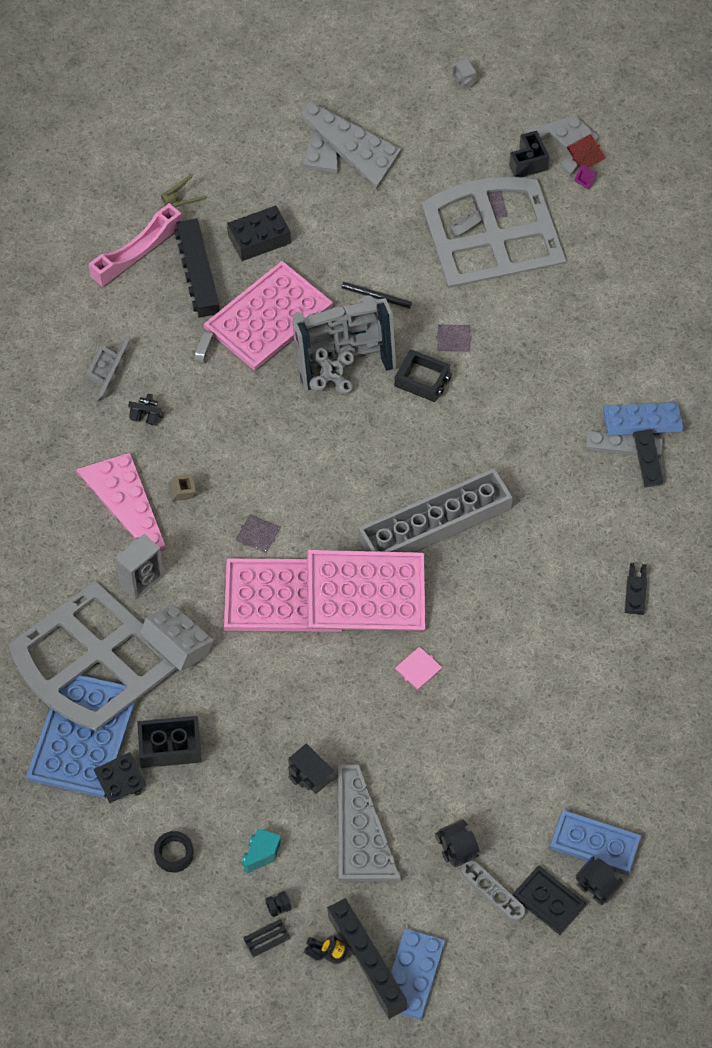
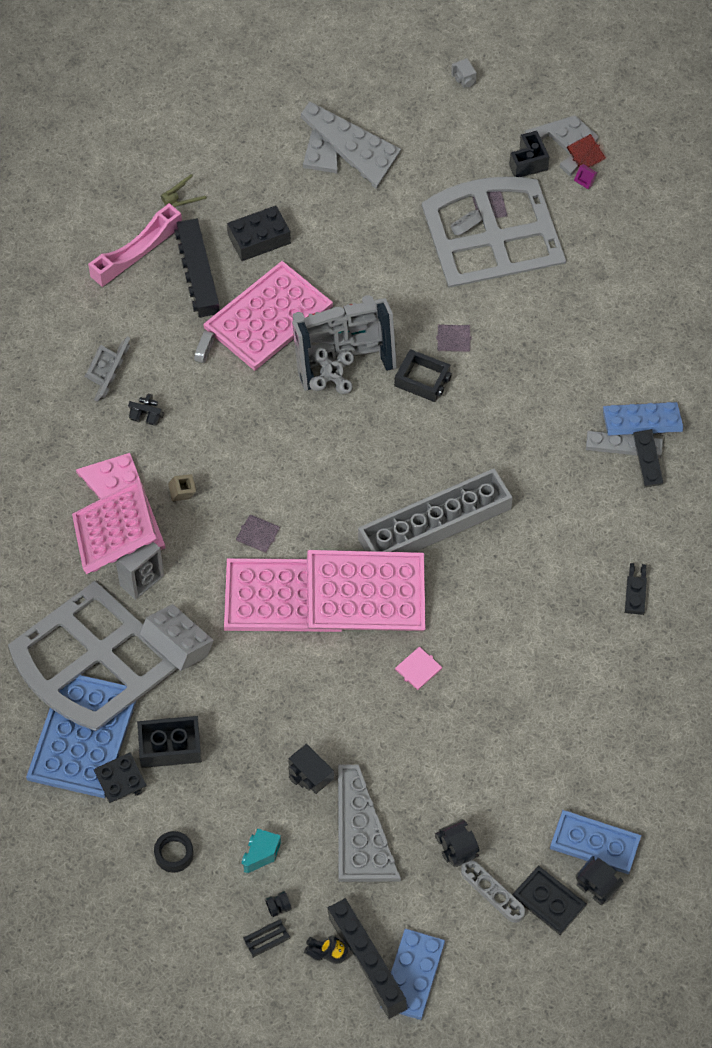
(113, 527): none -> bright pink plate
(377, 295): black bar -> none

